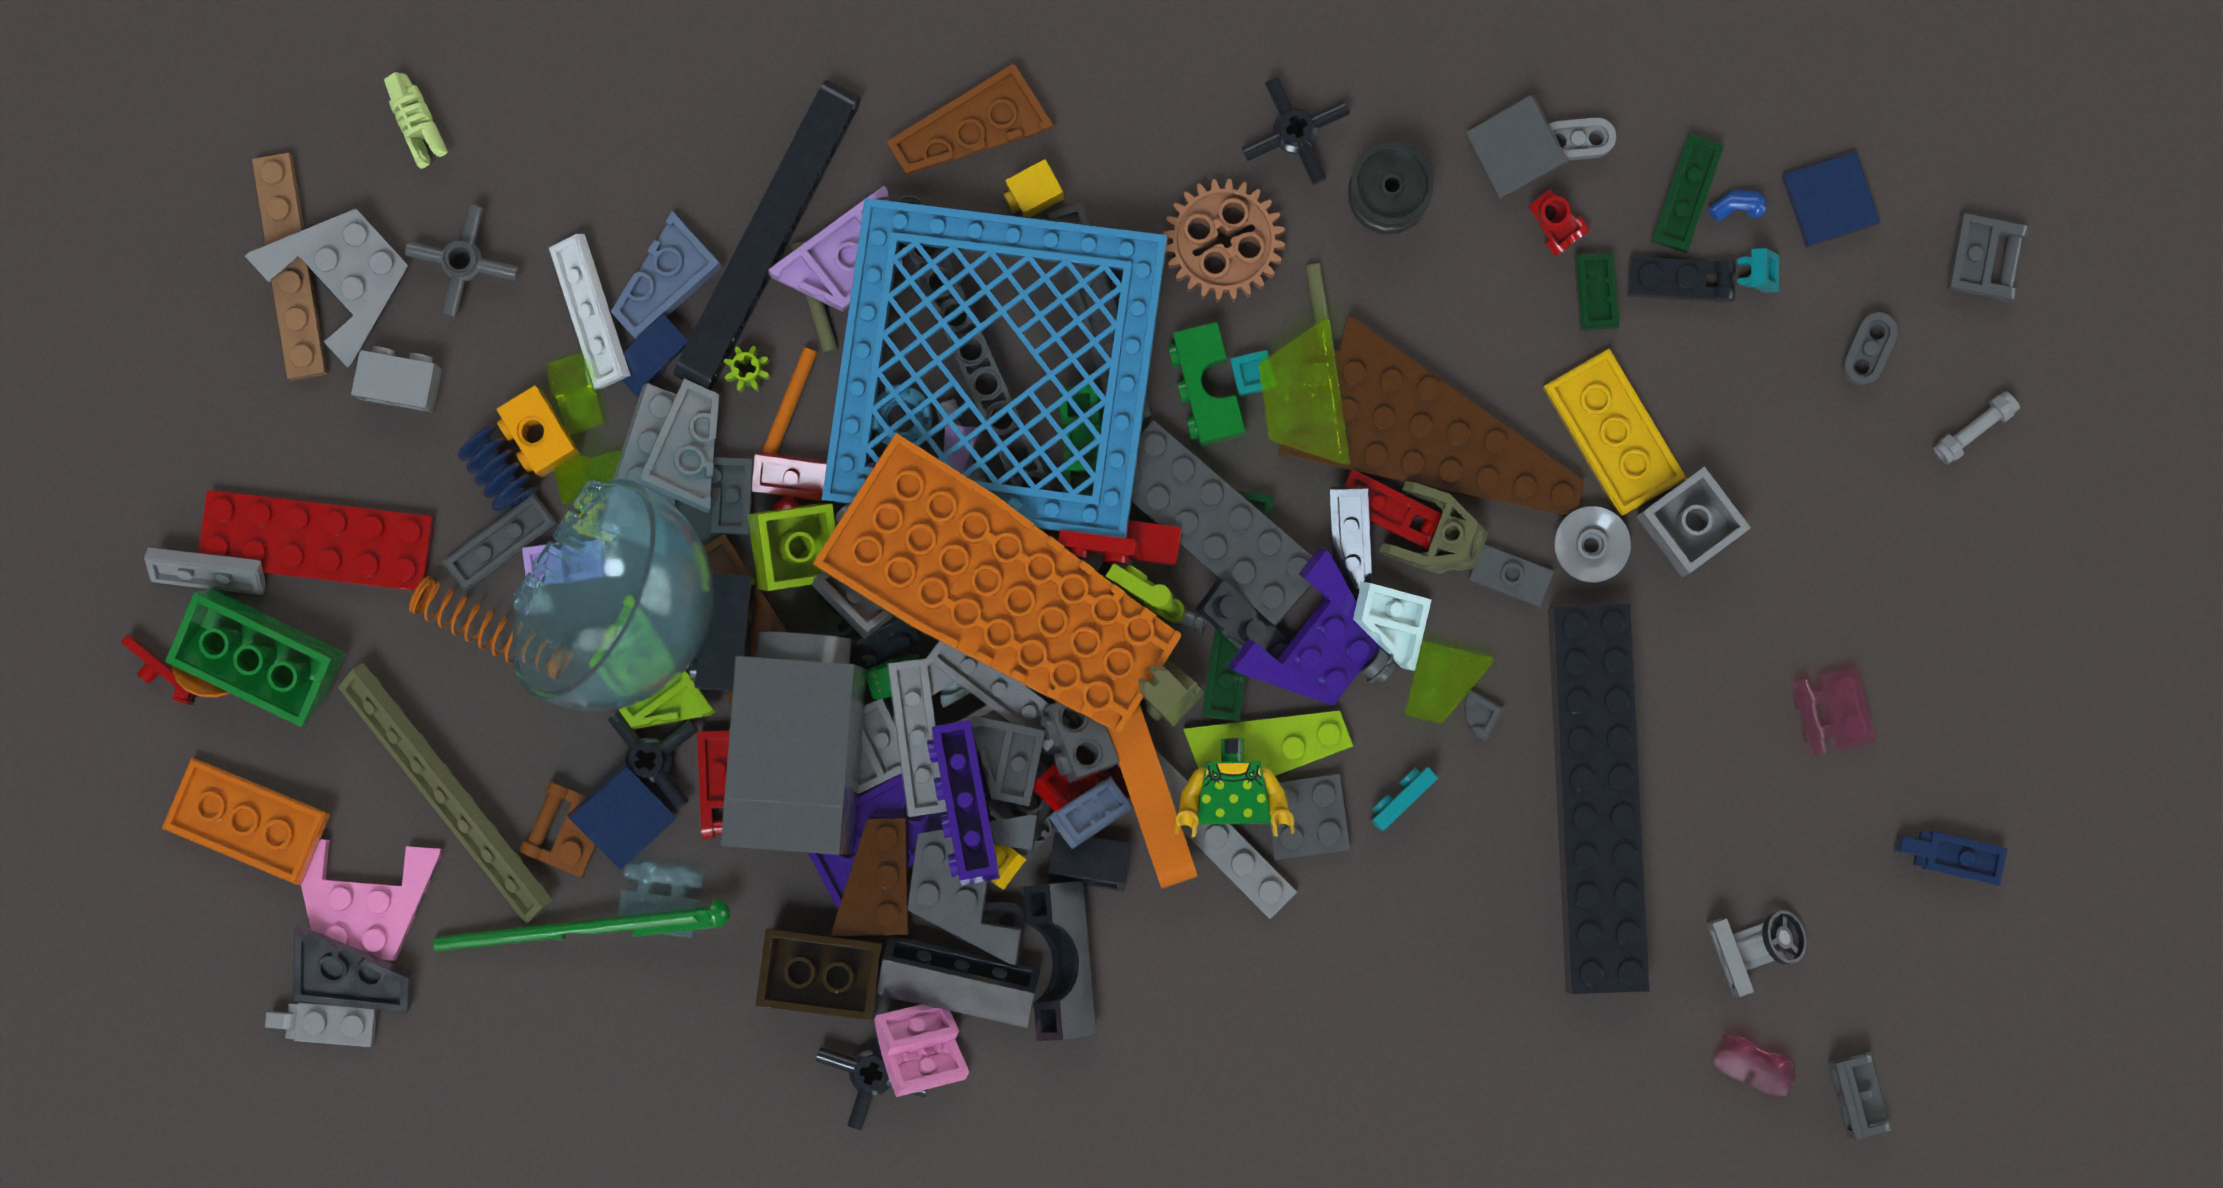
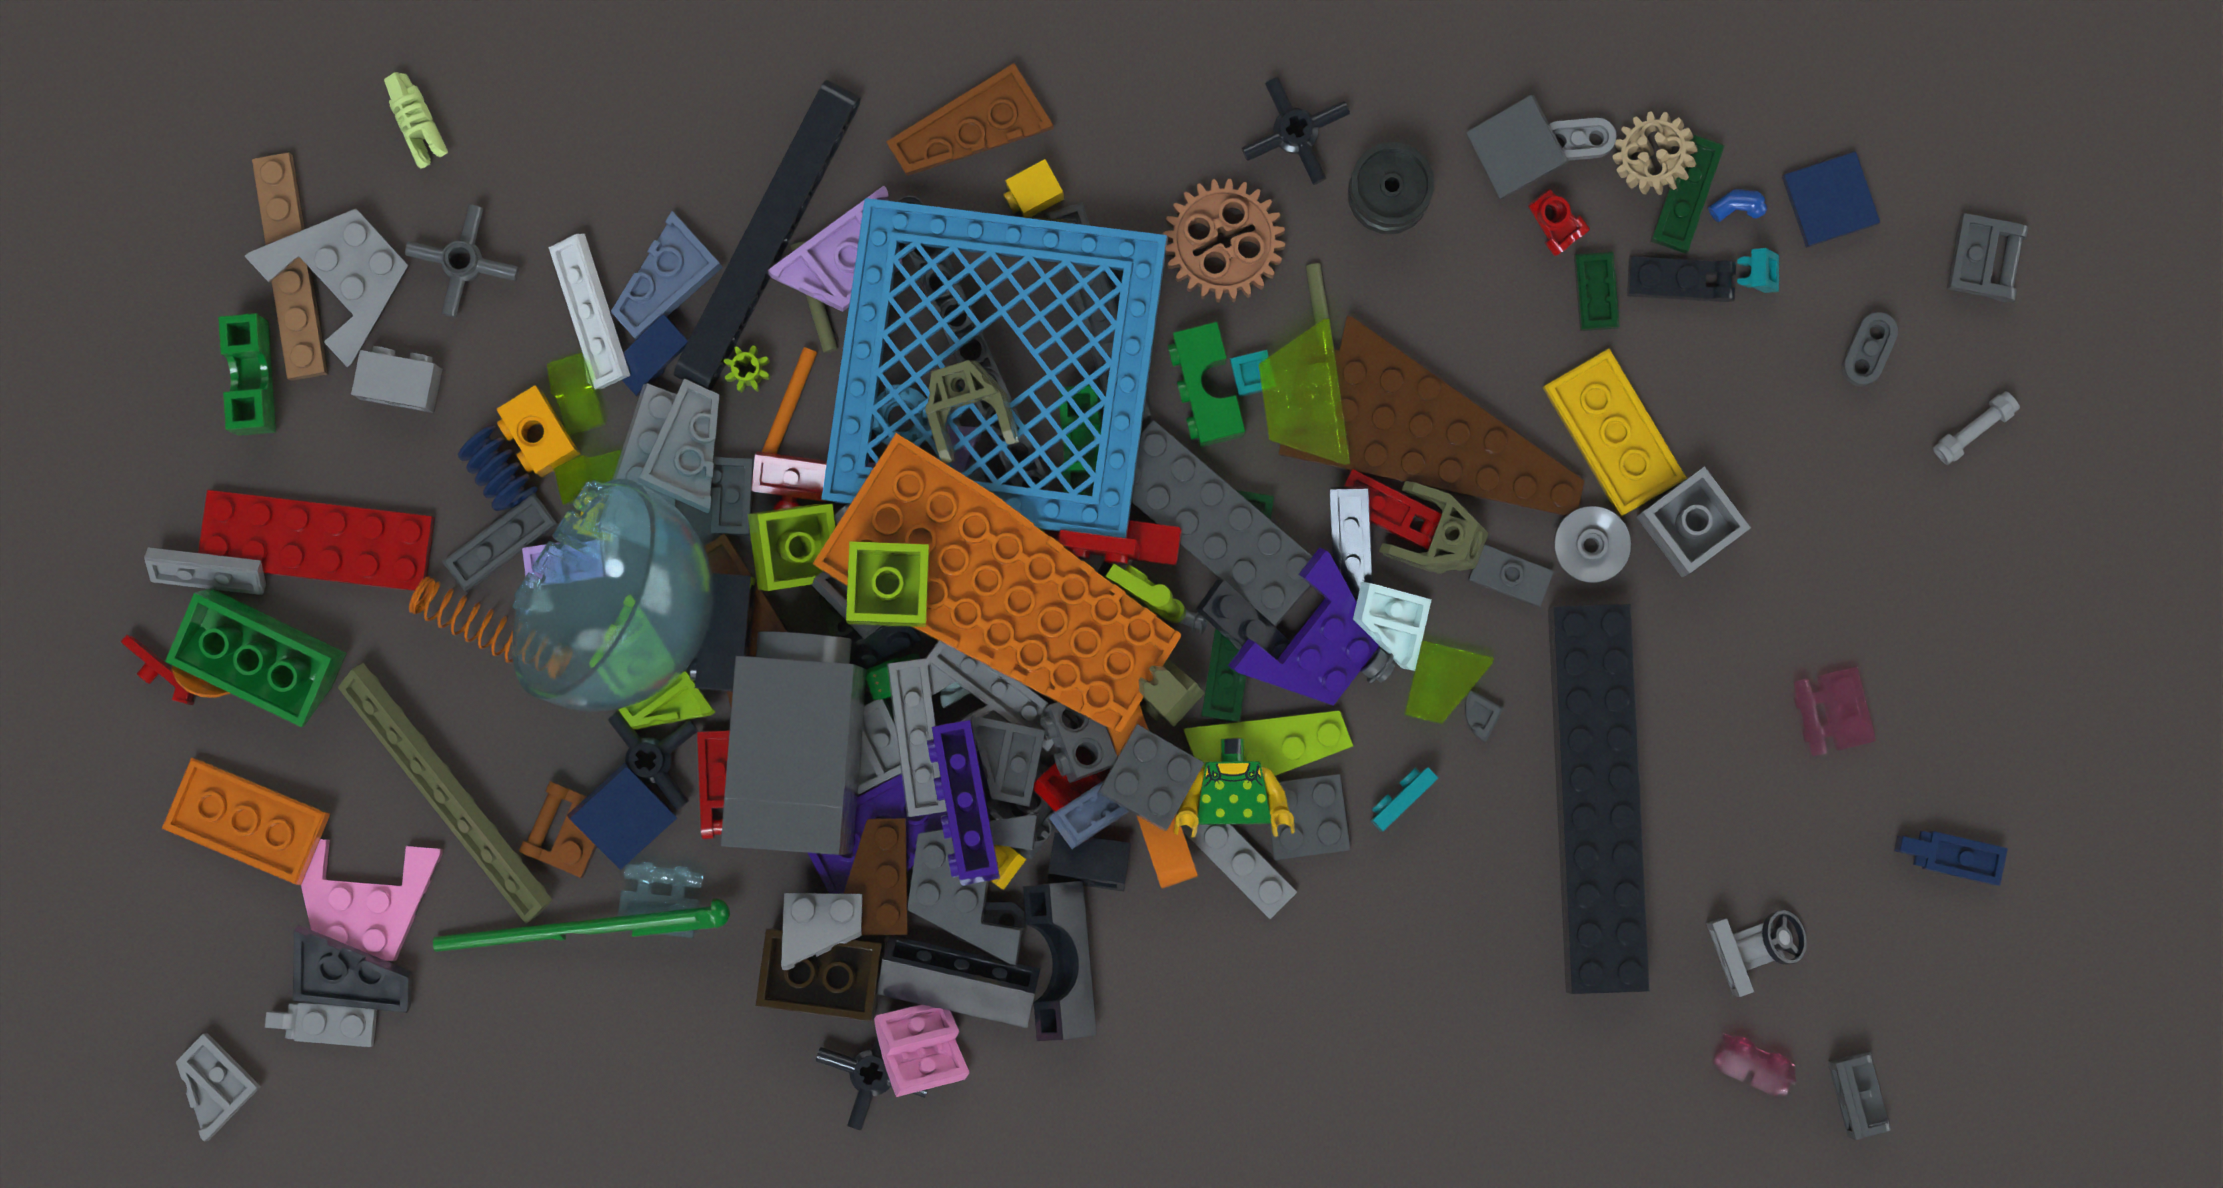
(214, 1084): none -> light grey wing
(248, 354): none -> green arch
(818, 923): none -> light grey wing
(887, 584): none -> lime brick
(946, 396): none -> olive piece
(1150, 777): none -> dark grey plate
(1667, 136): none -> tan gear

